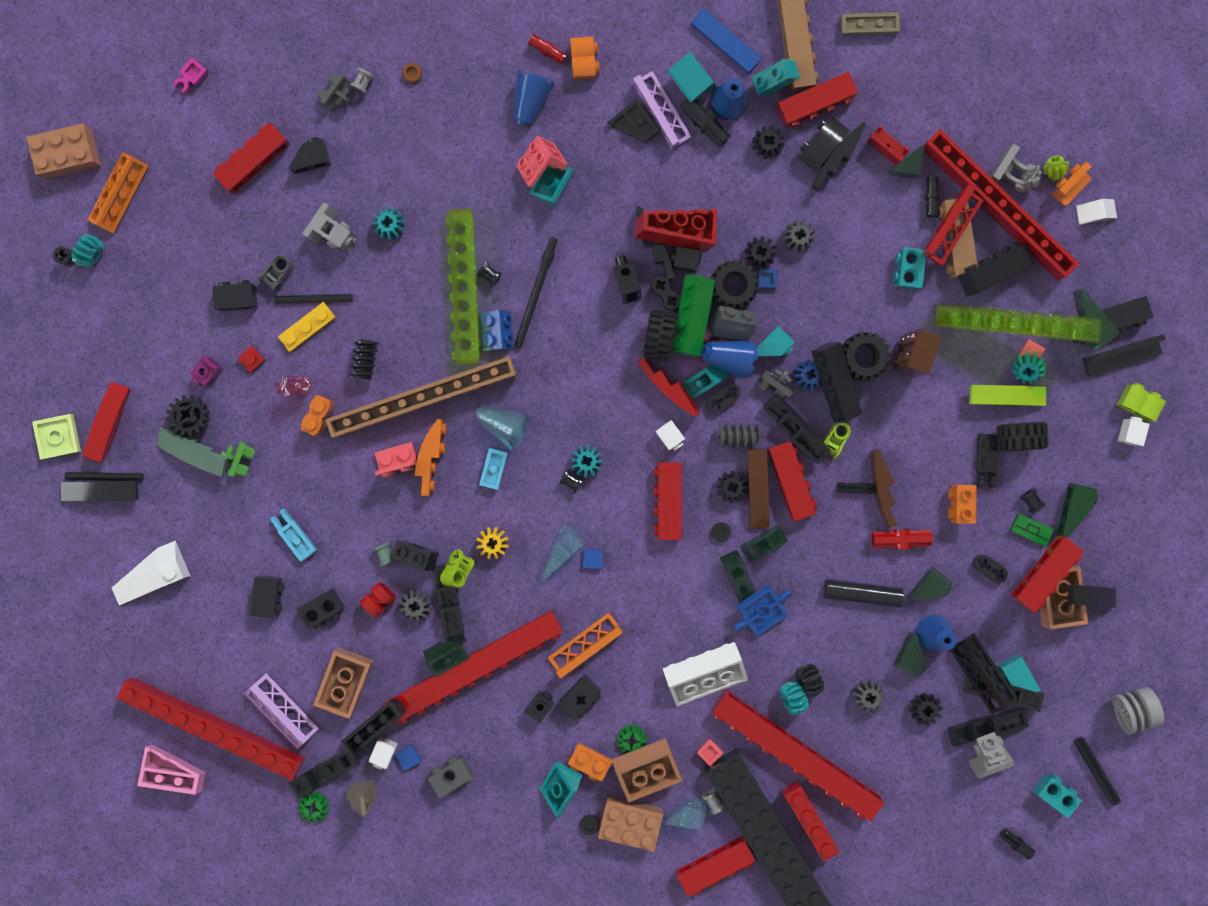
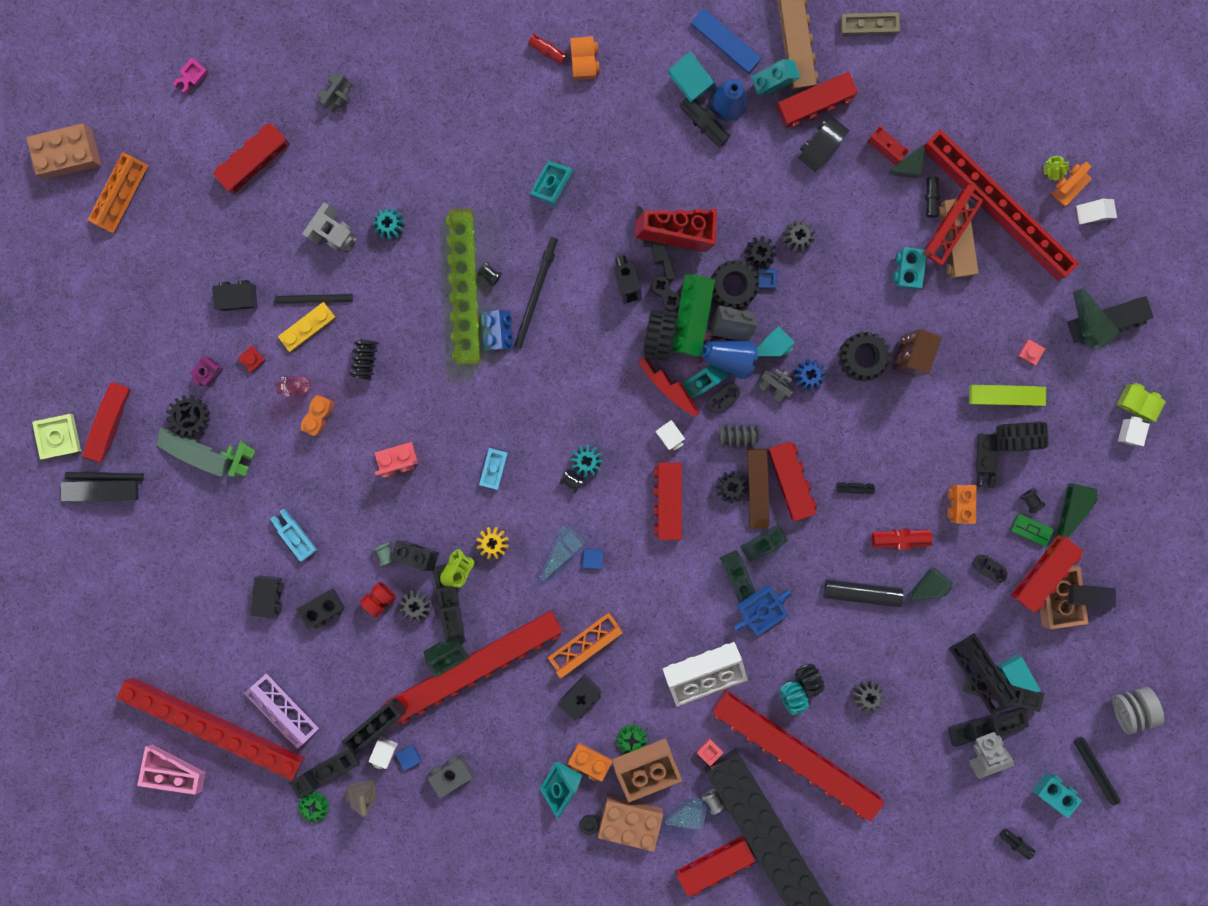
(62, 251): black bush -> none
(87, 251): teal gear -> none
(154, 572): white wedge -> none
(275, 273): dark grey piece -> none
(310, 156): black slope -> none
(343, 682): nougat brick -> none
(361, 74): light grey bush -> none
(412, 73): dark orange tile -> none
(421, 397): medium nougat brick -> none
(431, 448): orange slope -> none
(504, 425): clear light blue cone -> none
(530, 96): blue cone -> none
(537, 158): coral bracket -> none
(540, 705): black brick -> none
(634, 122): black wing -> none
(655, 111): lavender fence -> none
(685, 259): black brick -> none
(720, 531): black tile -> none
(765, 135): black gear -> none
(797, 428): black slope -> none
(810, 821): red brick -> none
(835, 441): lime piece -> none
(836, 382): black brick -> none
(841, 153): black slope -> none
(882, 479): reddish brown slope -> none
(911, 657): clear green slope -> none
(920, 705): black gear -> none
(935, 633): blue cone -> none
(995, 269): black brick -> none
(1018, 322): clear neon green brick -> none
(1029, 178): light grey tile -> none
(1036, 369): teal gear -> none
(1123, 355): black fence -> none

